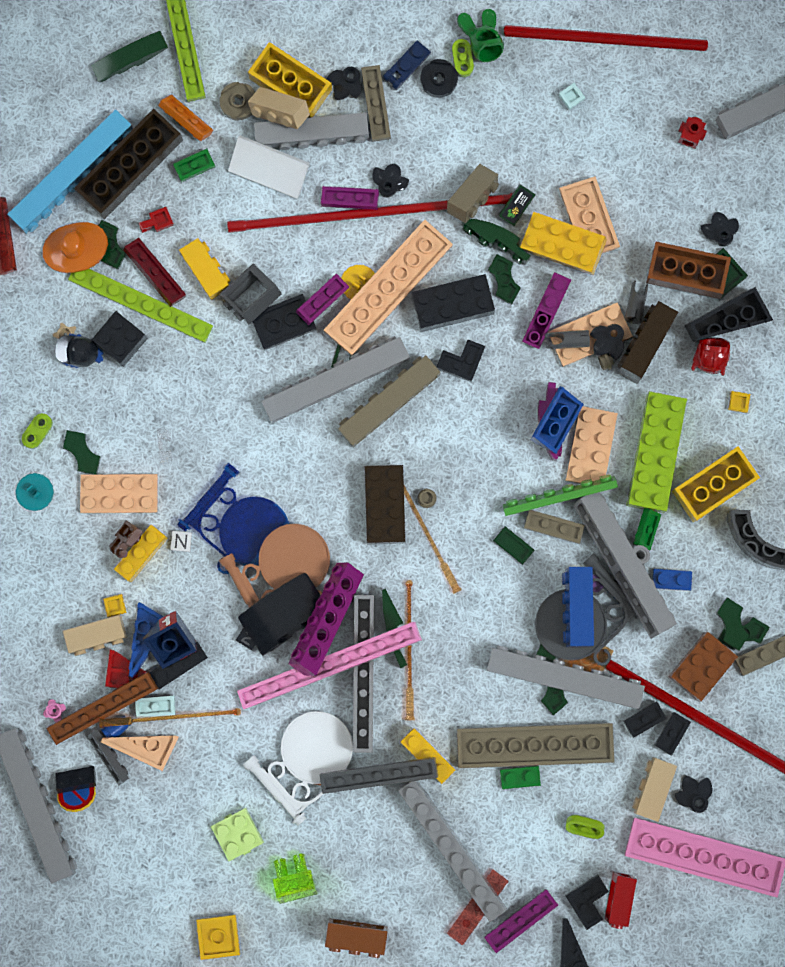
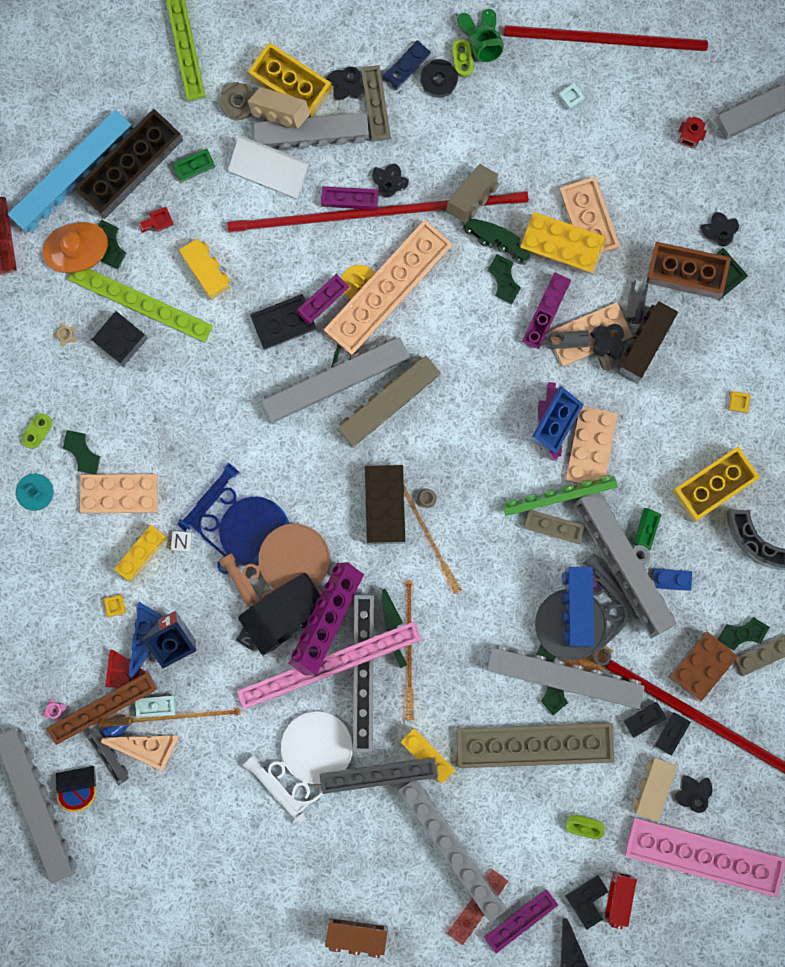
(77, 351): black hair -> none
(95, 635): tan brick -> none
(125, 537): reddish brown plate -> none
(129, 56): dark green slope -> none
(154, 272): dark red plate -> none
(170, 673): black plate -> none
(185, 117): orange plate -> none
(218, 937): yellow plate -> none
(237, 834): yellowish green plate -> none
(241, 284): dark grey window -> none
(295, 885): clear neon green brick -> none
(453, 303): black brick -> none
(463, 366): black plate -> none
(513, 545): dark green tile -> none
(517, 204): tile -> none
(520, 777): green plate -> none
(656, 452): lime brick -> none
(712, 356): red helmet -> none
(731, 616): dark green tile -> none
(733, 315): black wedge -> none

